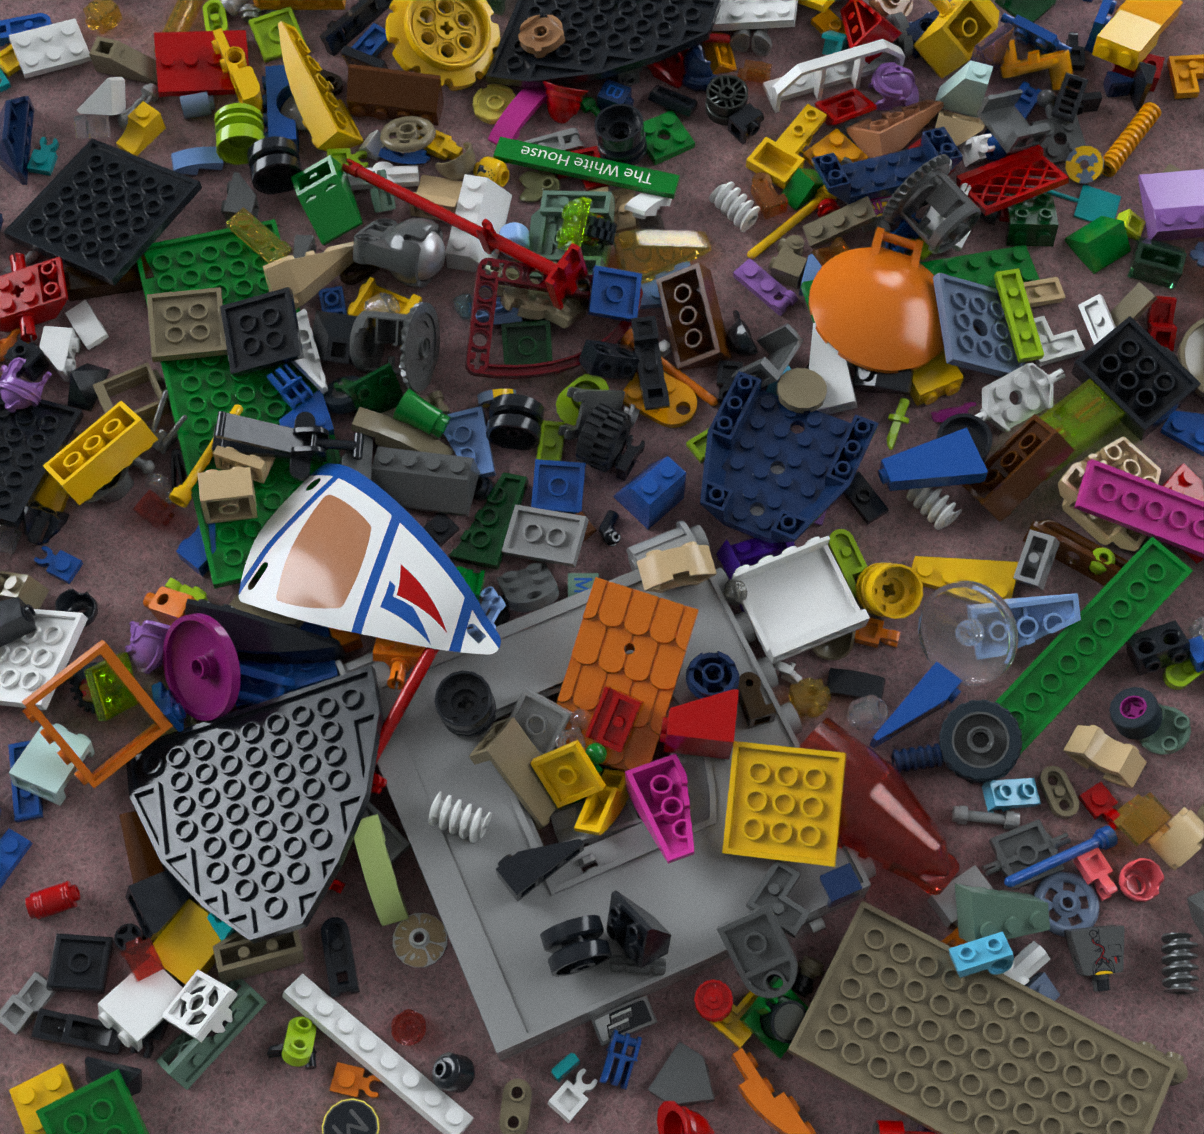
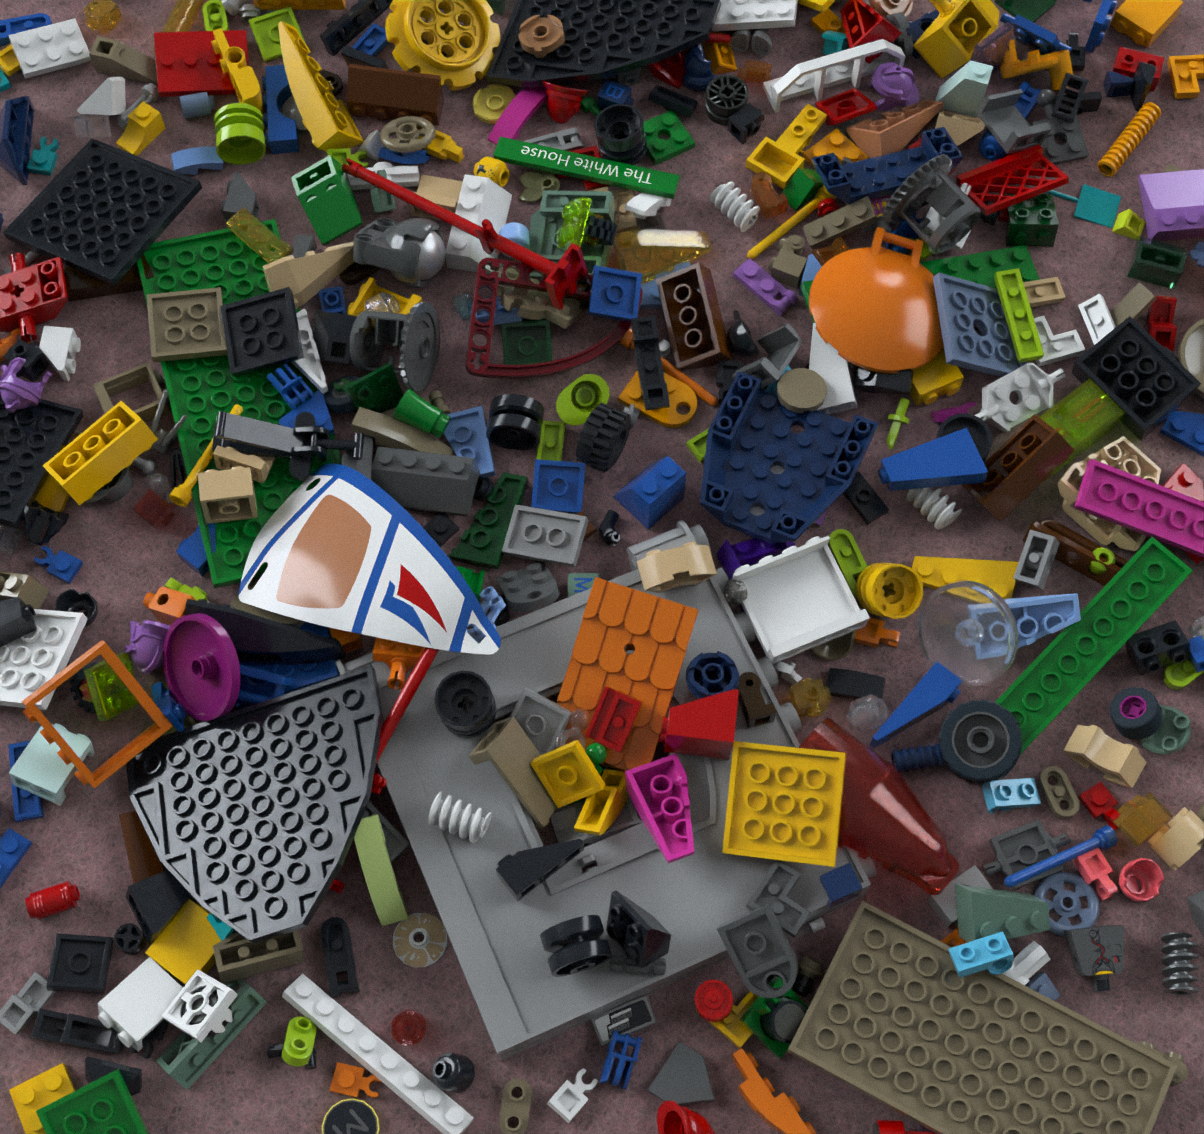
(81, 389): black slope -> none
(87, 325): white slope -> none
(142, 958): clear red bracket -> none
(273, 164): black wheel -> none
(460, 166): dark tan helmet -> none
(486, 397): piece -> none
(565, 1066): teal tile -> none
(589, 400): dark grey flag -> none
(609, 360): black brick -> none
(626, 462): black plate -> none
(974, 149): white plate -> none
(1009, 819): light grey bar -> none
(1095, 167): yellow piece -> none
(1100, 243): green slope -> none
(1126, 40): yellow brick -> none

